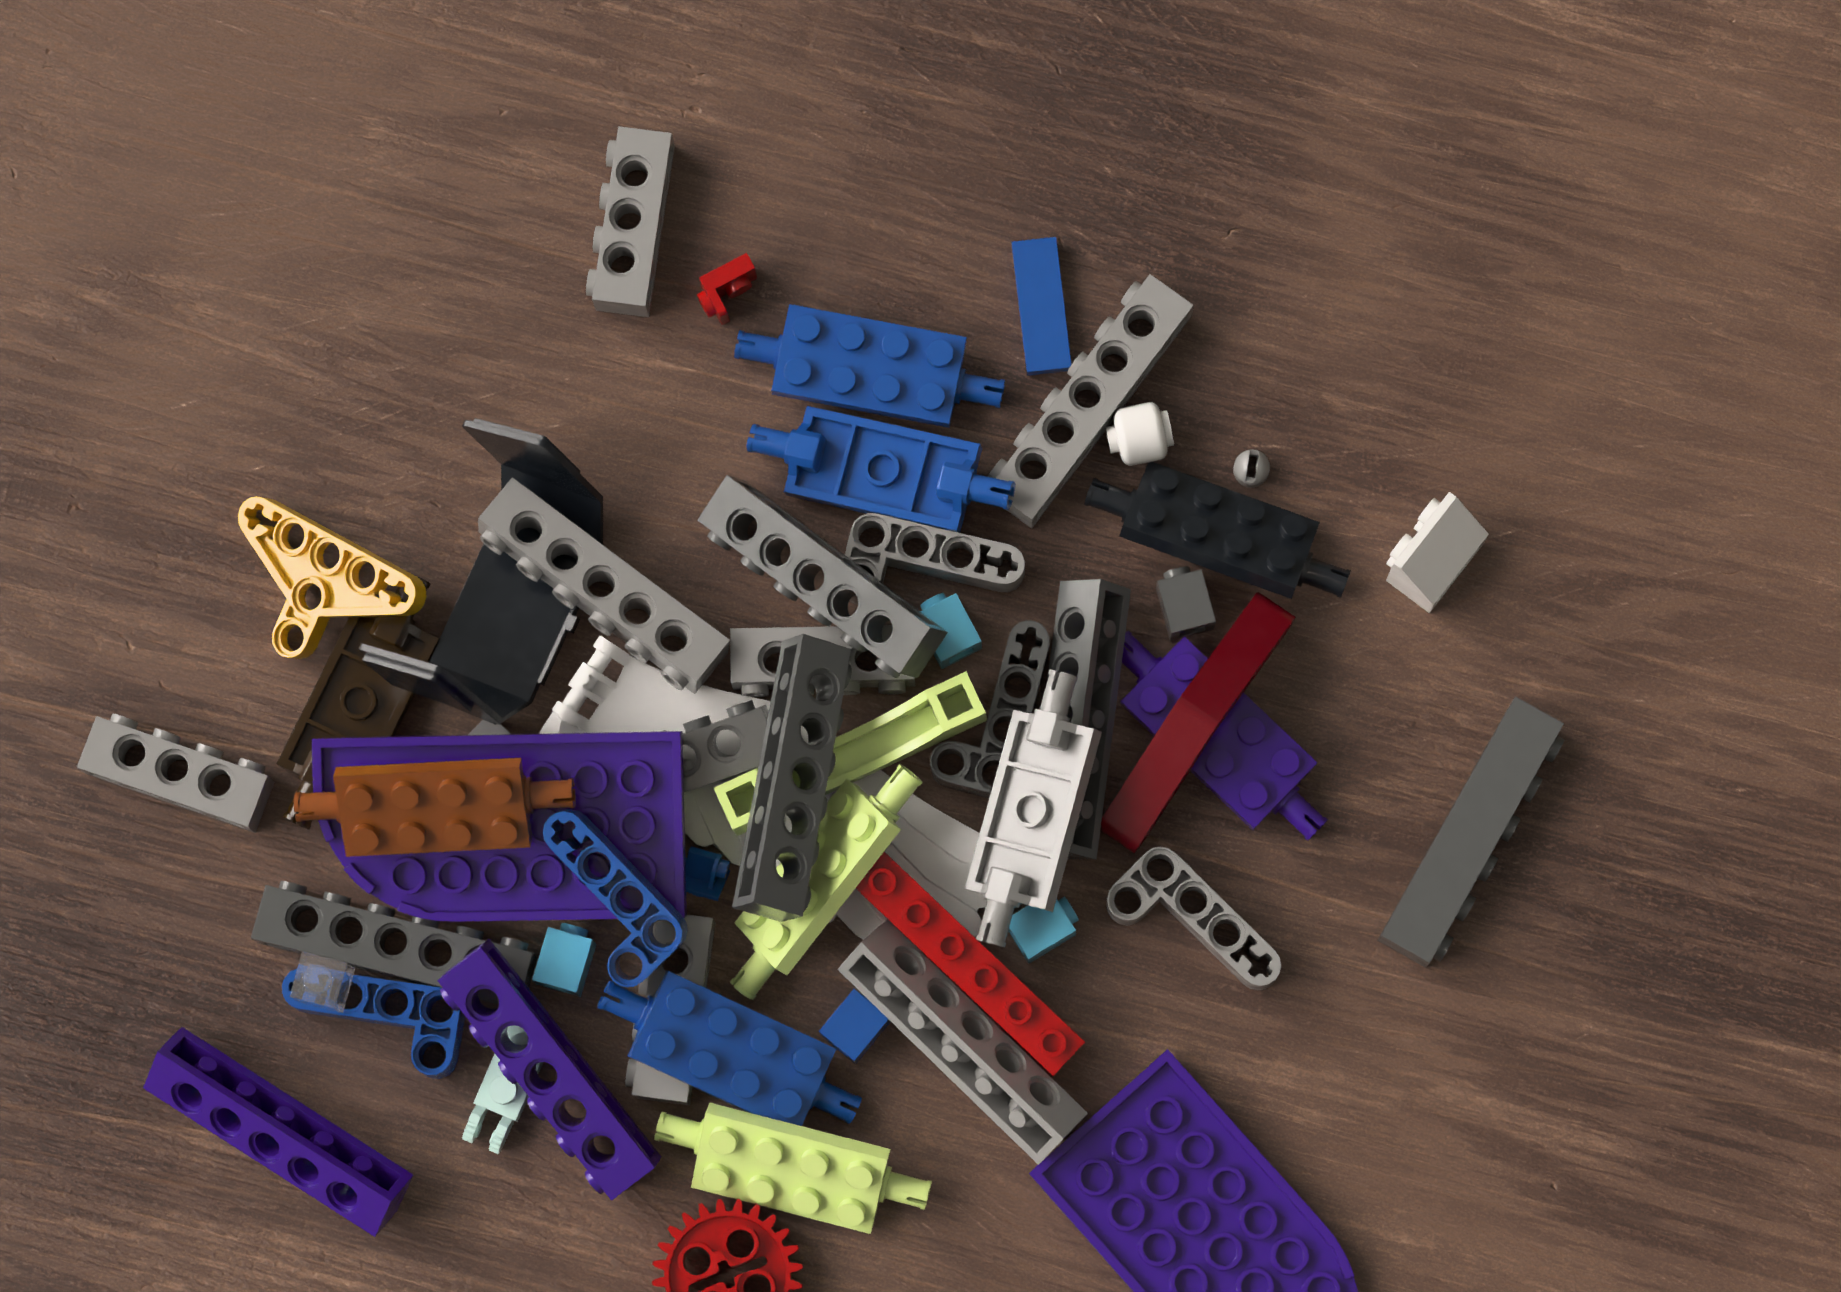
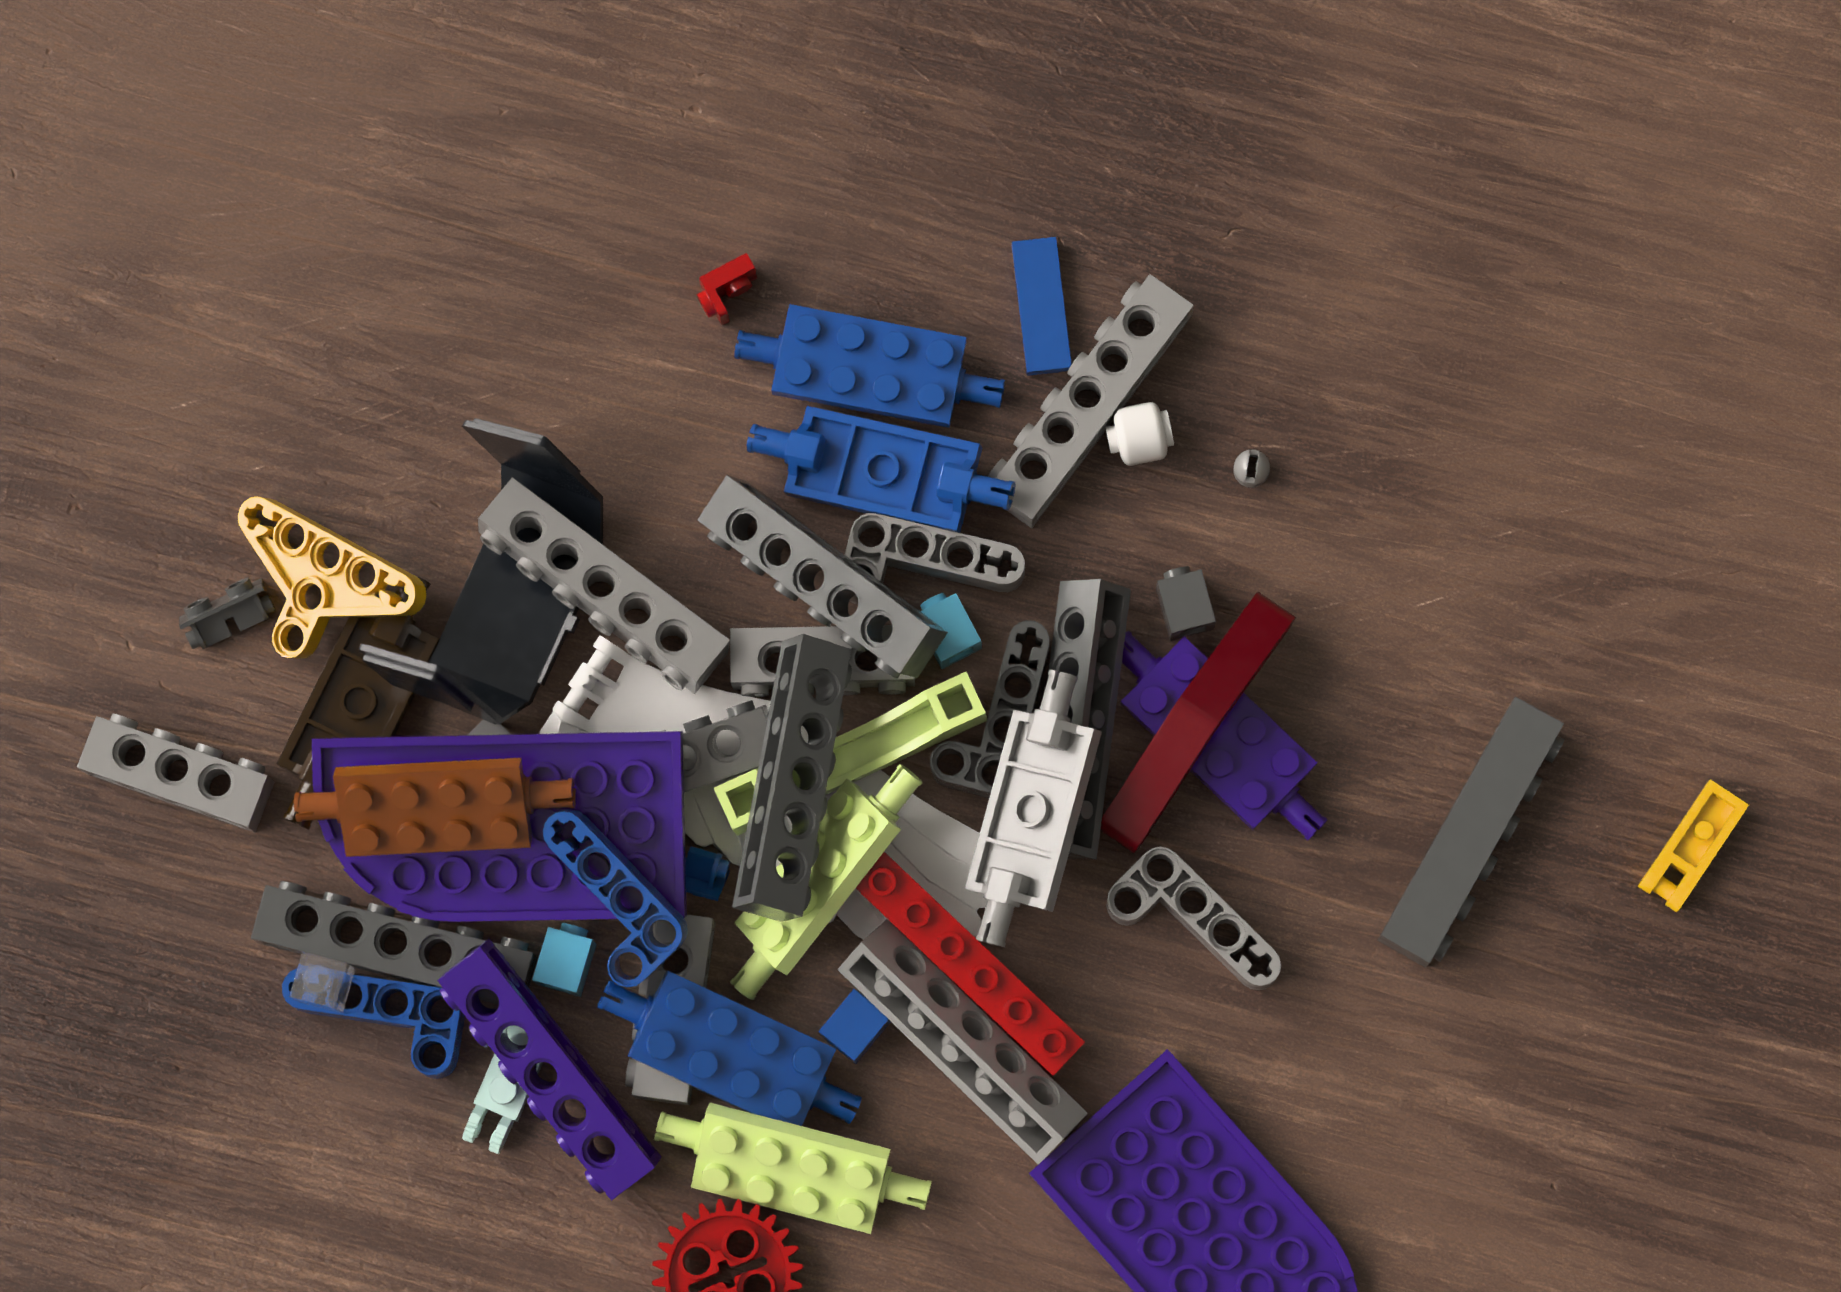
(209, 618): none -> dark grey hinge
(278, 1131): dark purple brick -> none
(633, 290): light grey brick -> none
(1041, 930): medium azure brick -> none
(1219, 530): black plate -> none
(1437, 554): white slope -> none
(1694, 844): none -> yellow plate

